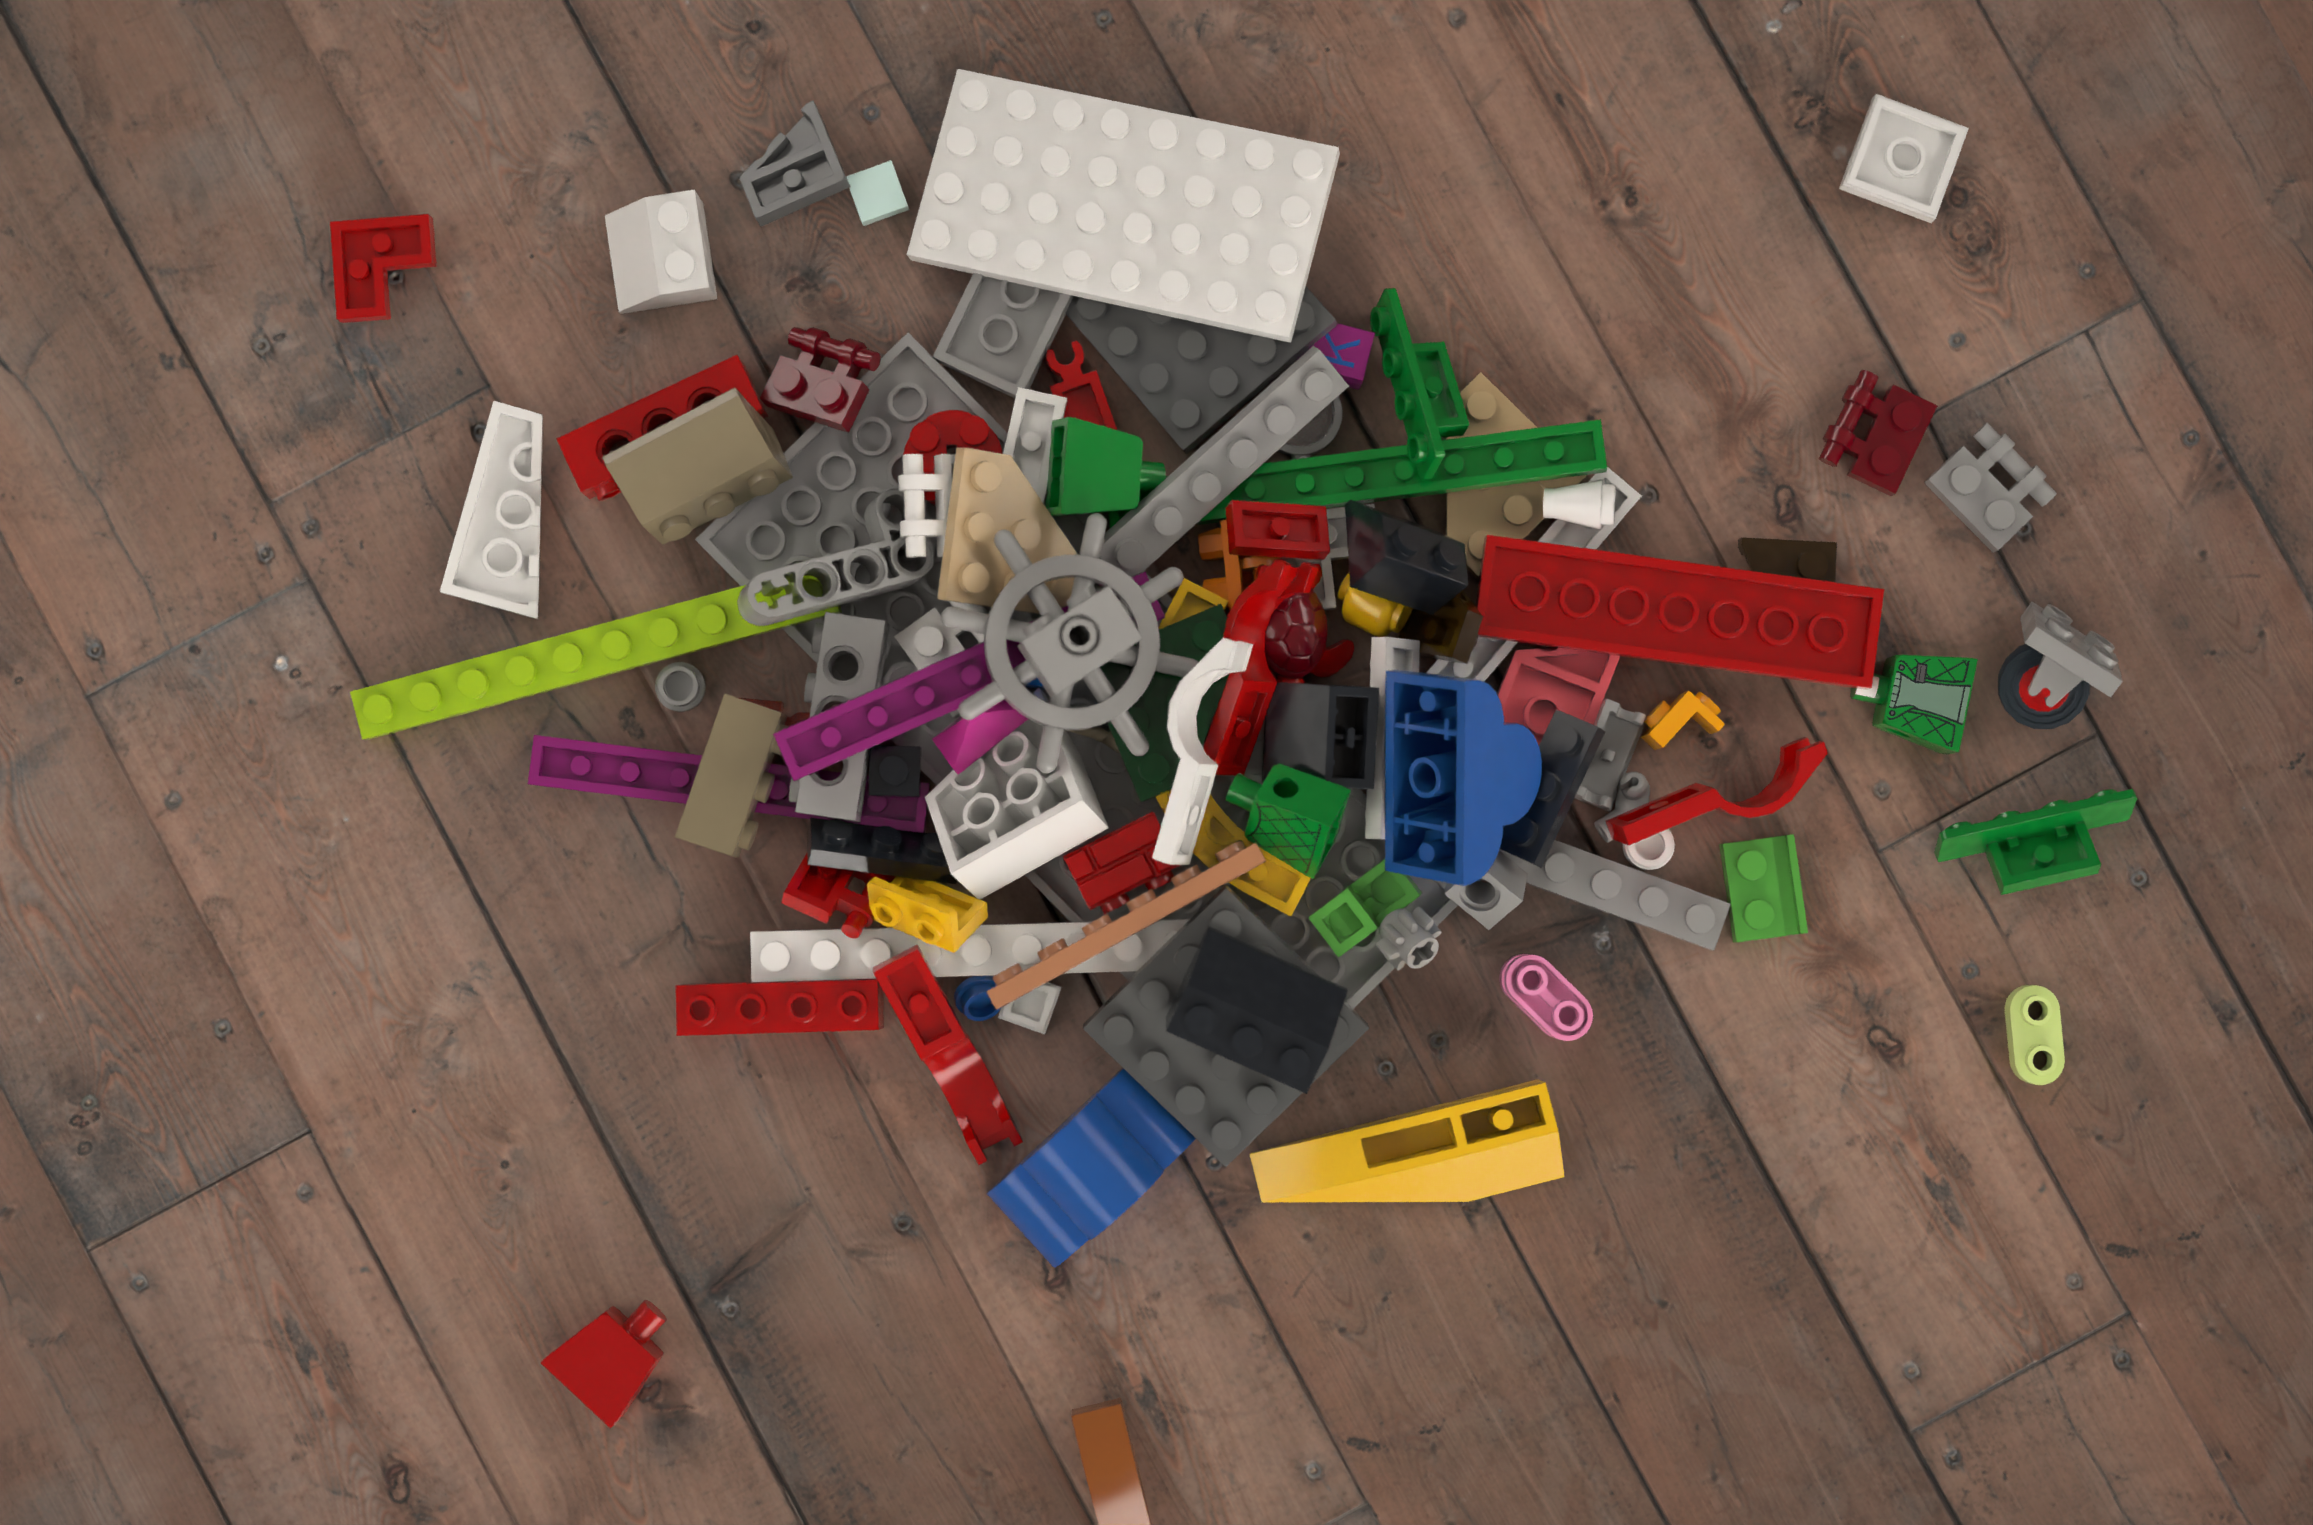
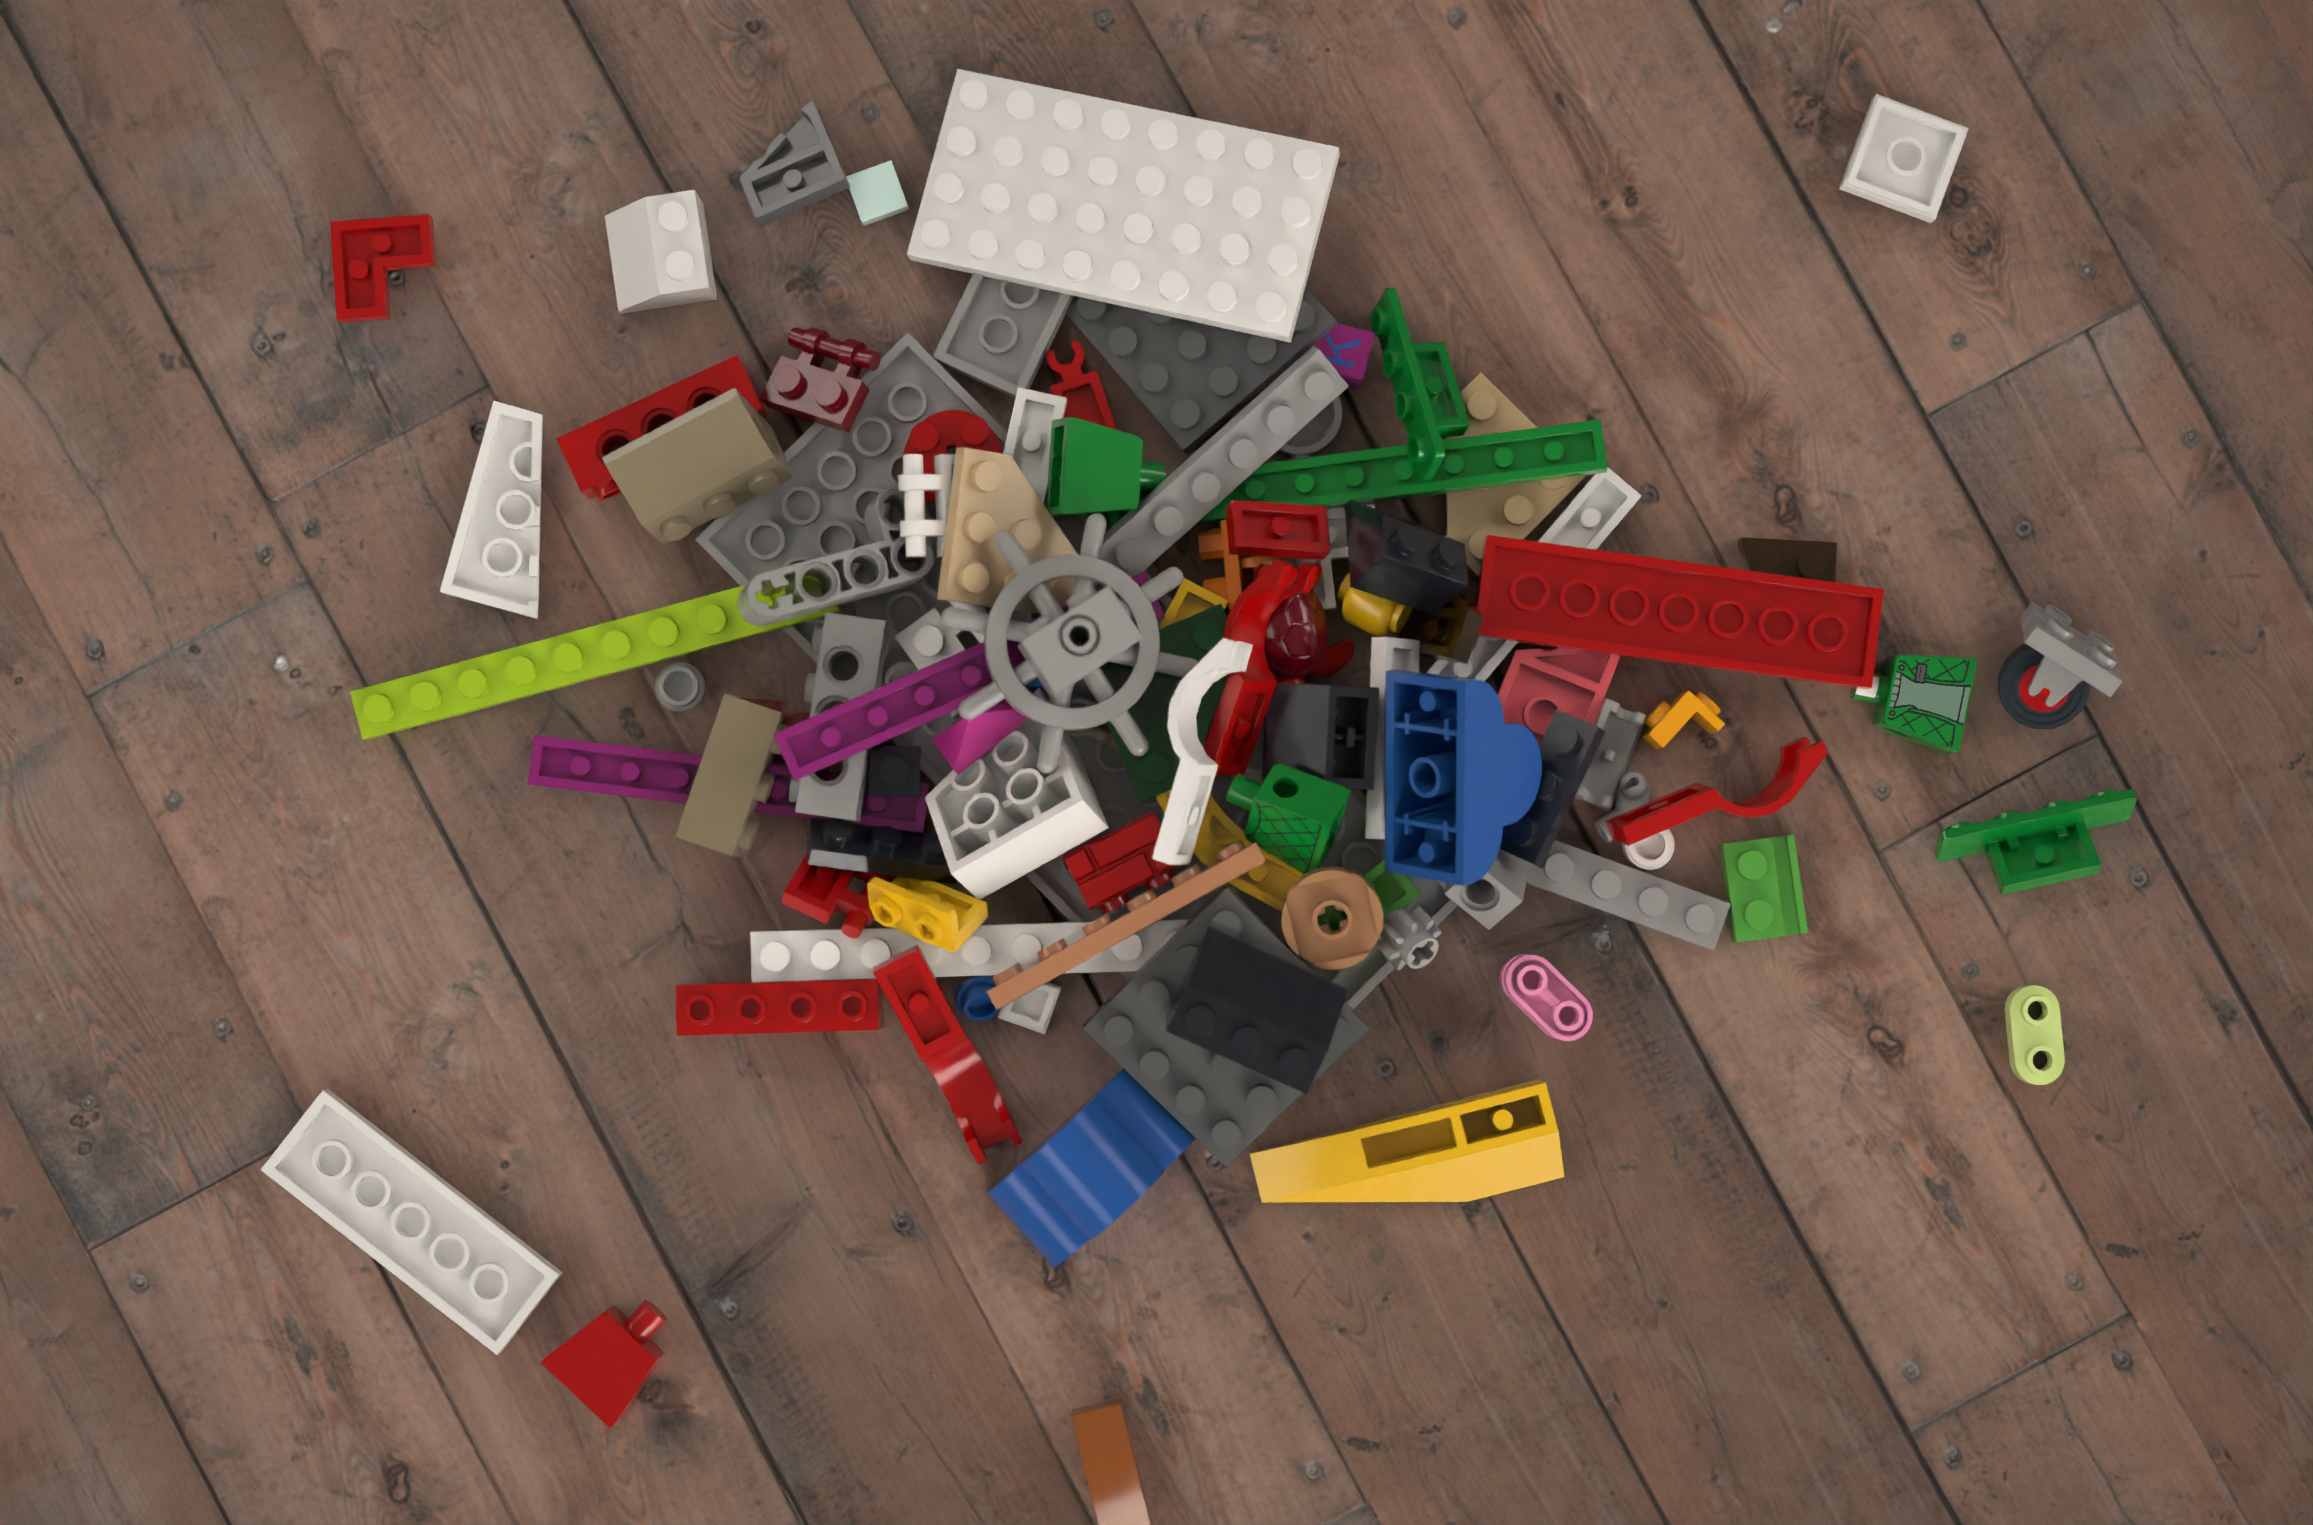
(411, 1221): none -> white plate
(1316, 941): none -> medium nougat plate
(1582, 504): white cone -> none
(1890, 440): dark red plate -> none
(1980, 498): light grey plate -> none

